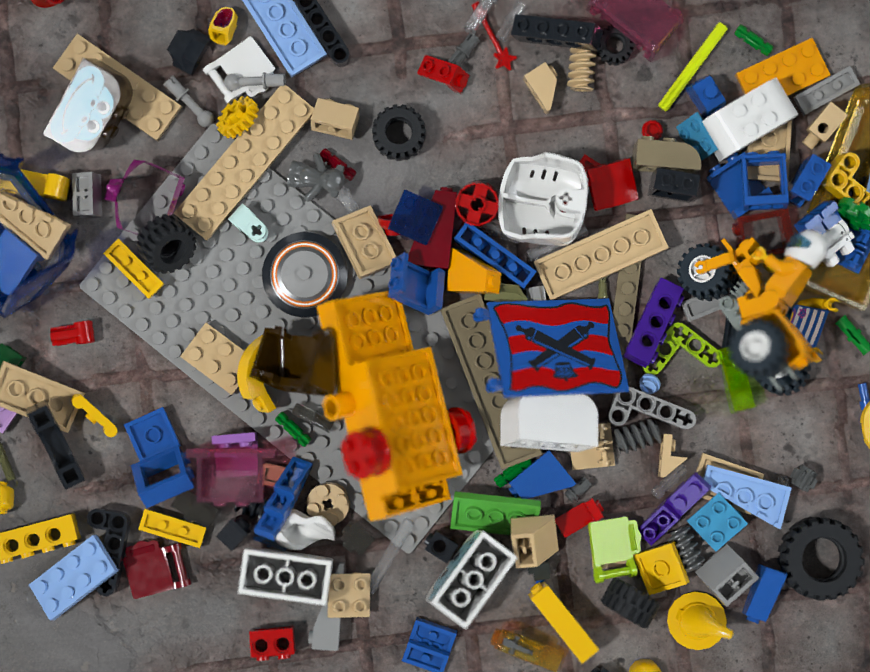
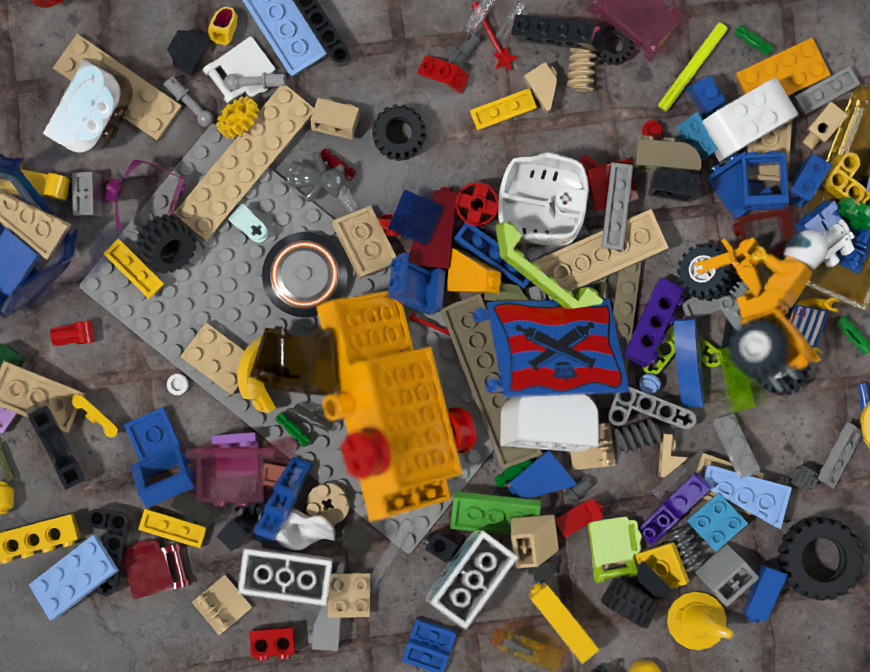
(177, 384): none -> white tile
(222, 605): none -> tan hinge
(413, 317): none -> red hinge
(503, 109): none -> yellow plate
(507, 239): none -> lime slope
(617, 206): none -> light grey tile
(652, 583): none -> black slope
(689, 362): none -> blue slope
(736, 446): none -> light grey plate
(840, 455): none -> light grey plate

